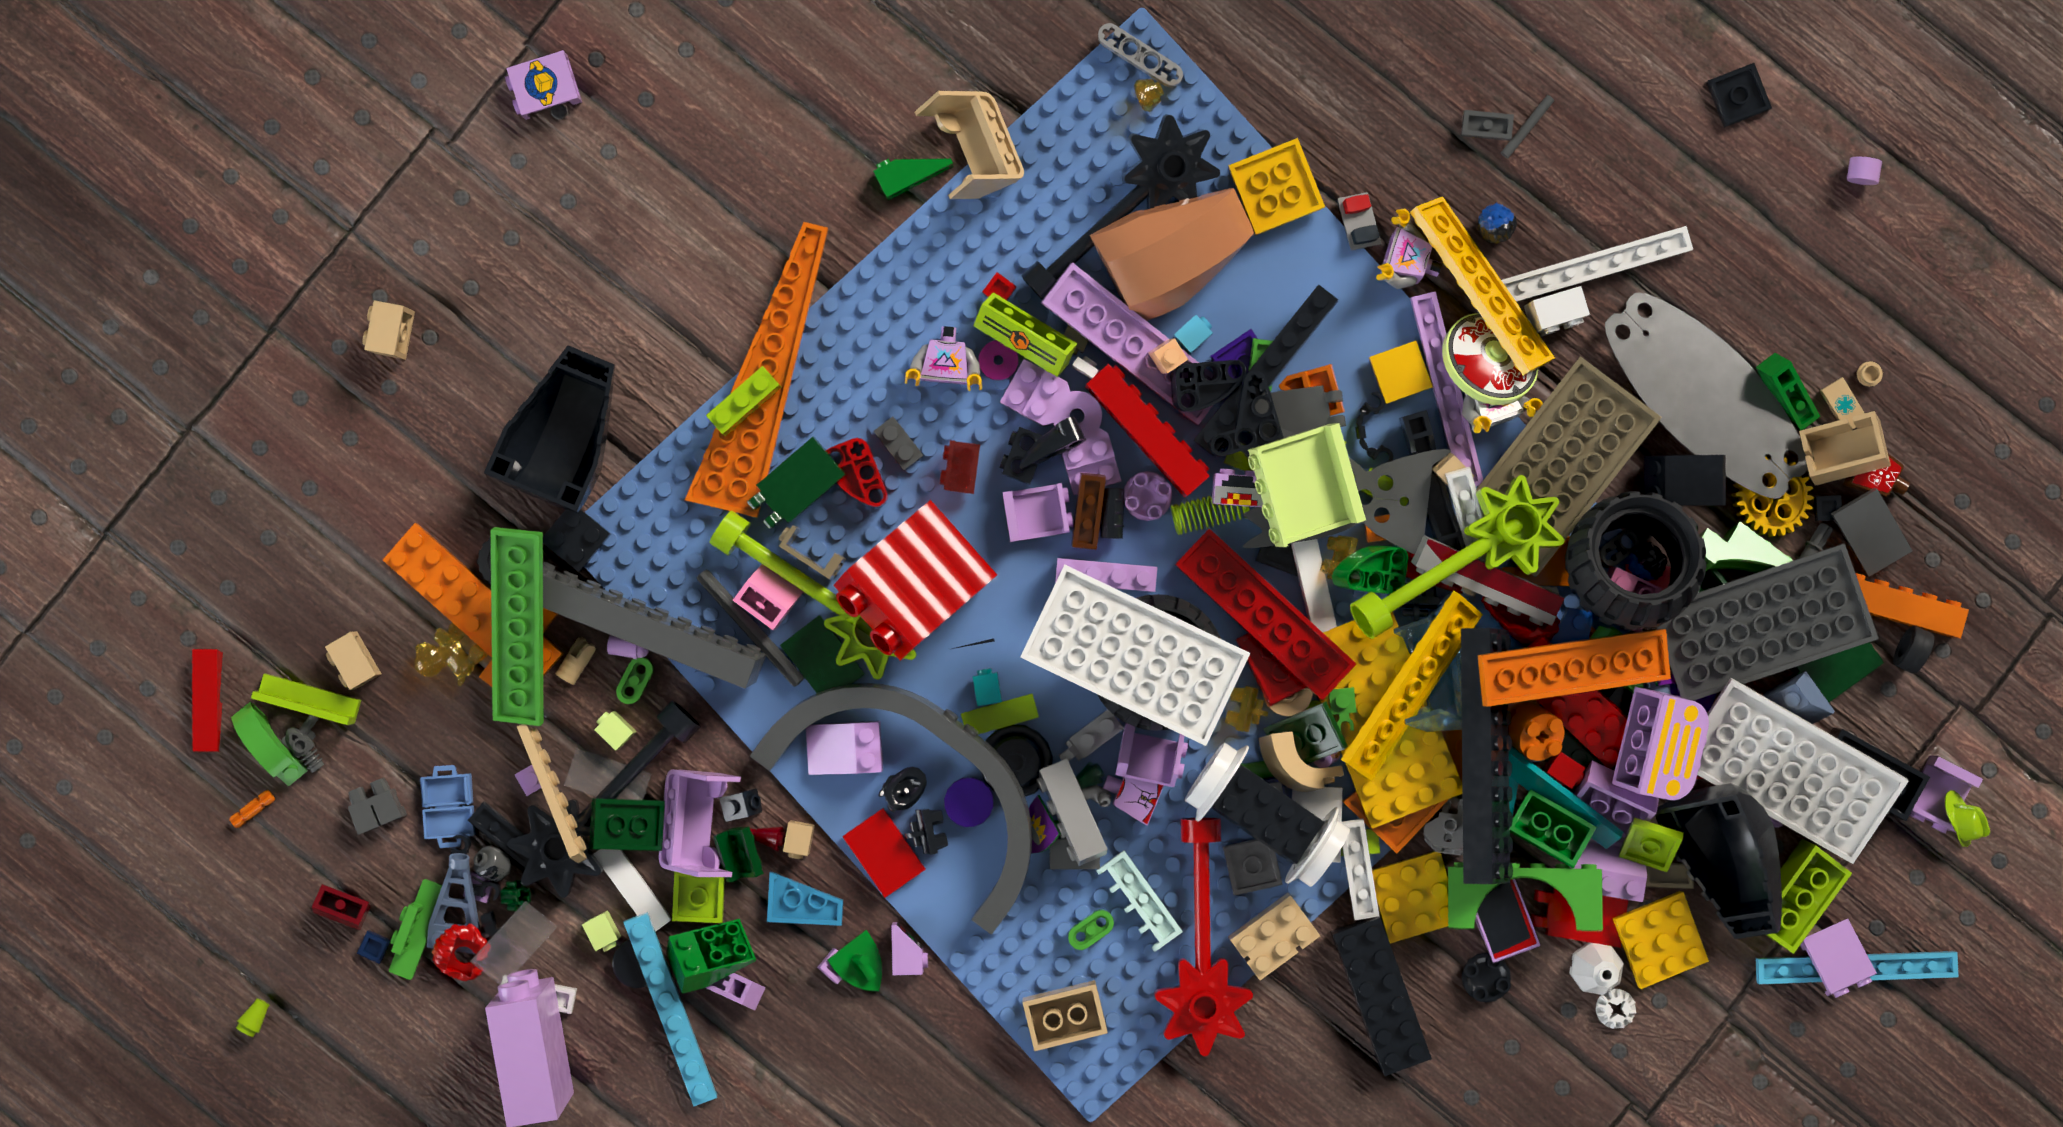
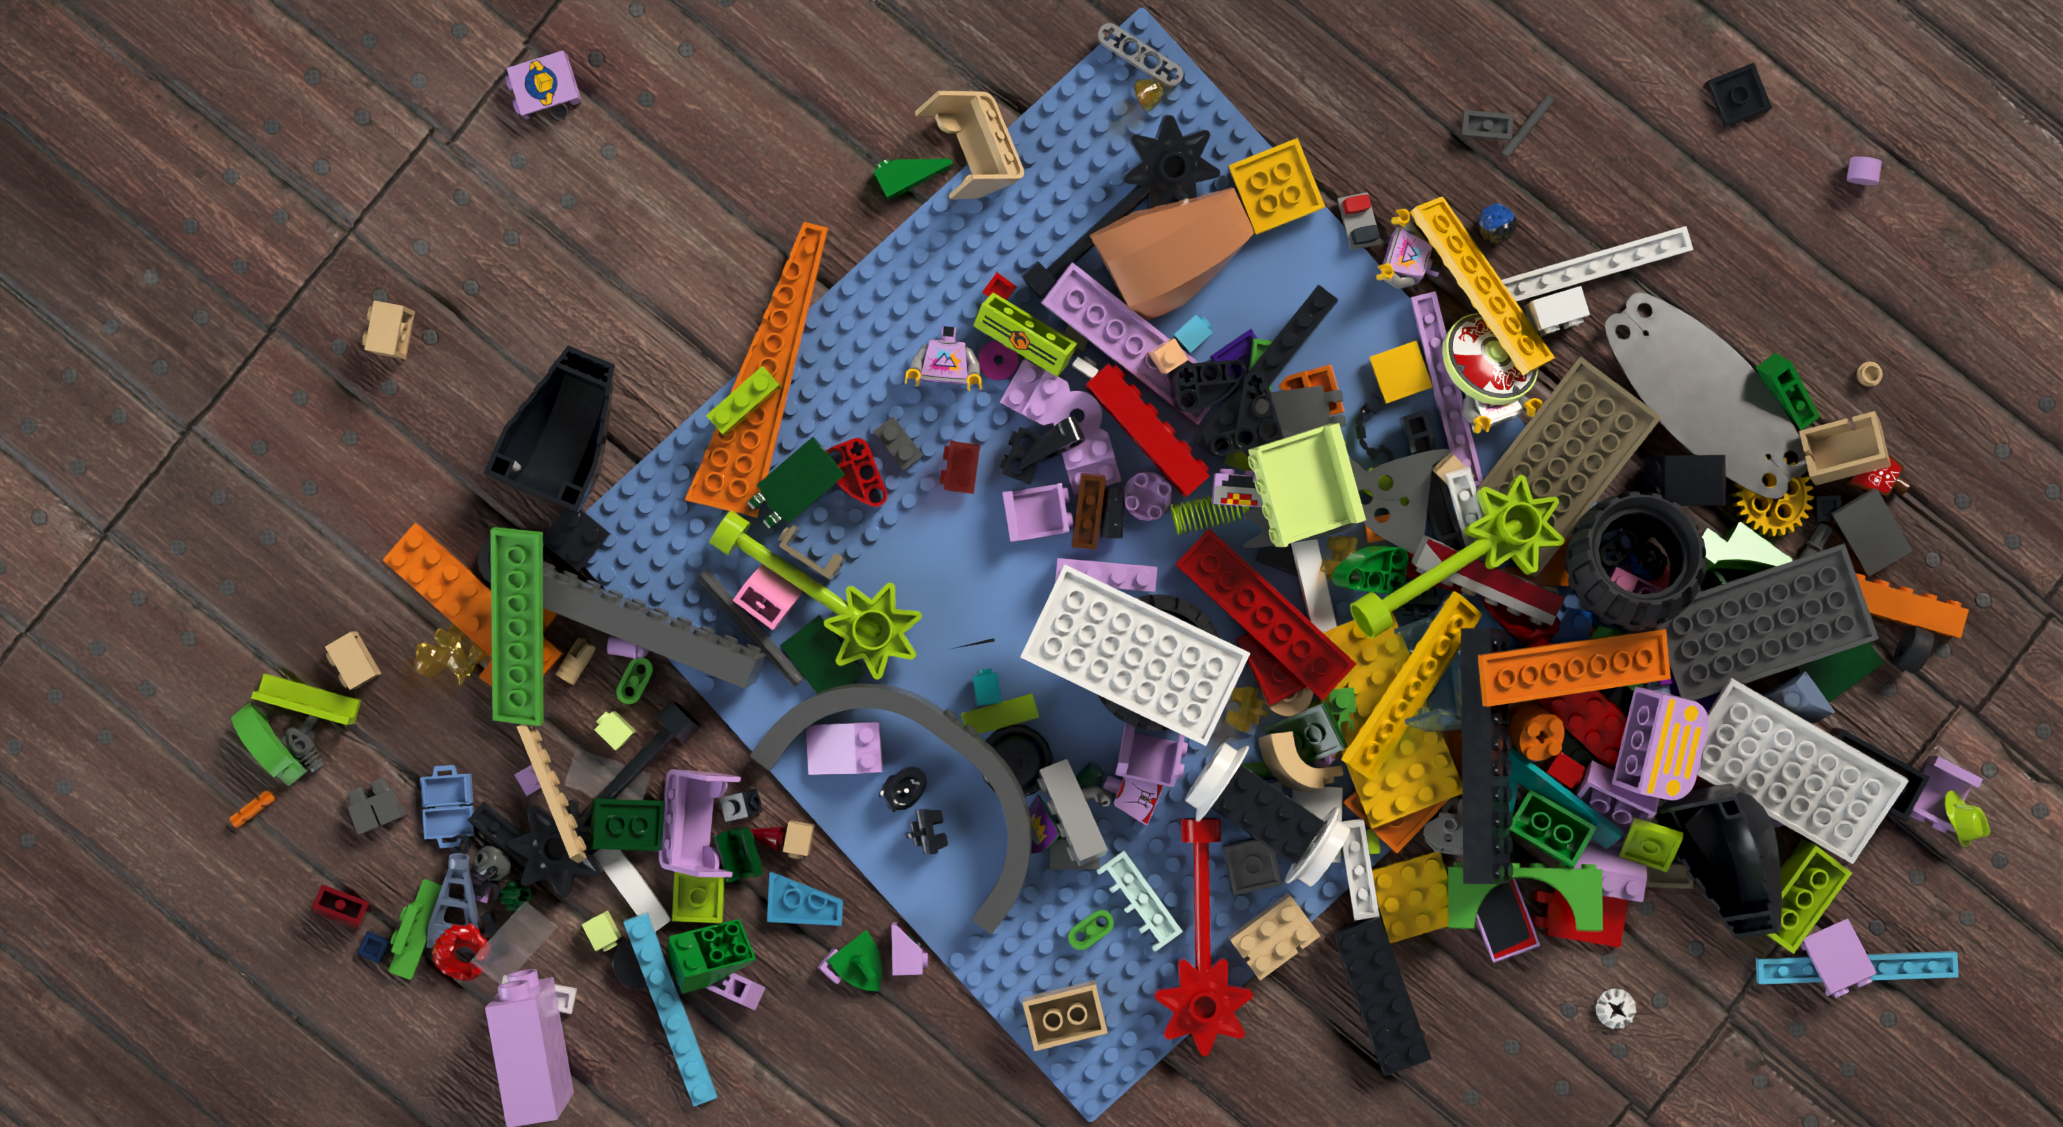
(206, 699): red slope -> none
(253, 1018): lime cone -> none
(884, 852): red tile -> none
(913, 581): red brick -> none
(968, 802): dark purple tile -> none
(1092, 736): light grey hinge -> none
(1485, 979): black dish -> none
(1596, 968): white cone -> none
(1660, 939): yellow plate -> none
(1841, 401): tan tile -> none

